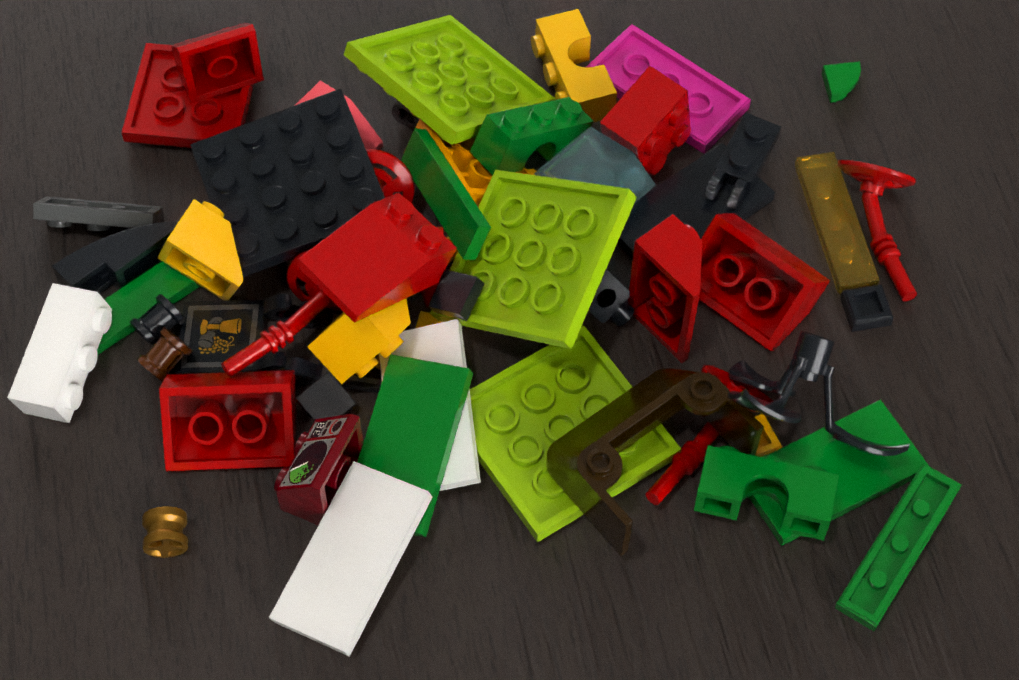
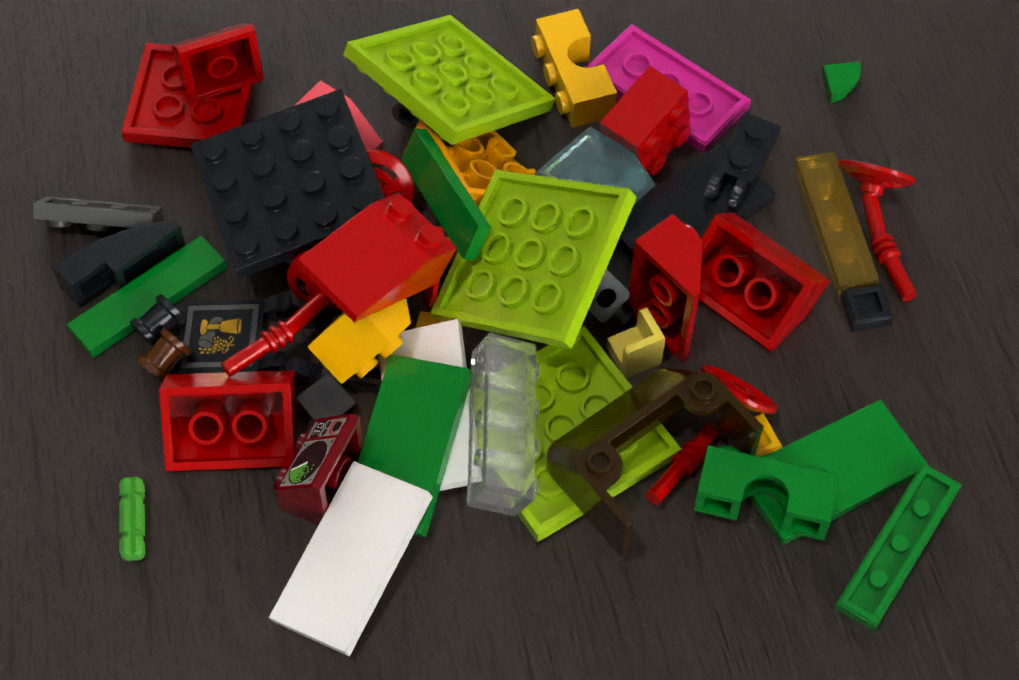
(61, 353): white brick -> none
(132, 519): none -> bright green axle
(165, 532): pearl gold wheel -> none
(205, 250): yellow slope -> none
(456, 295): black tile -> none
(503, 425): none -> clear brick
(514, 134): green arch -> none
(638, 347): none -> light yellow panel
(808, 362): black plant -> none

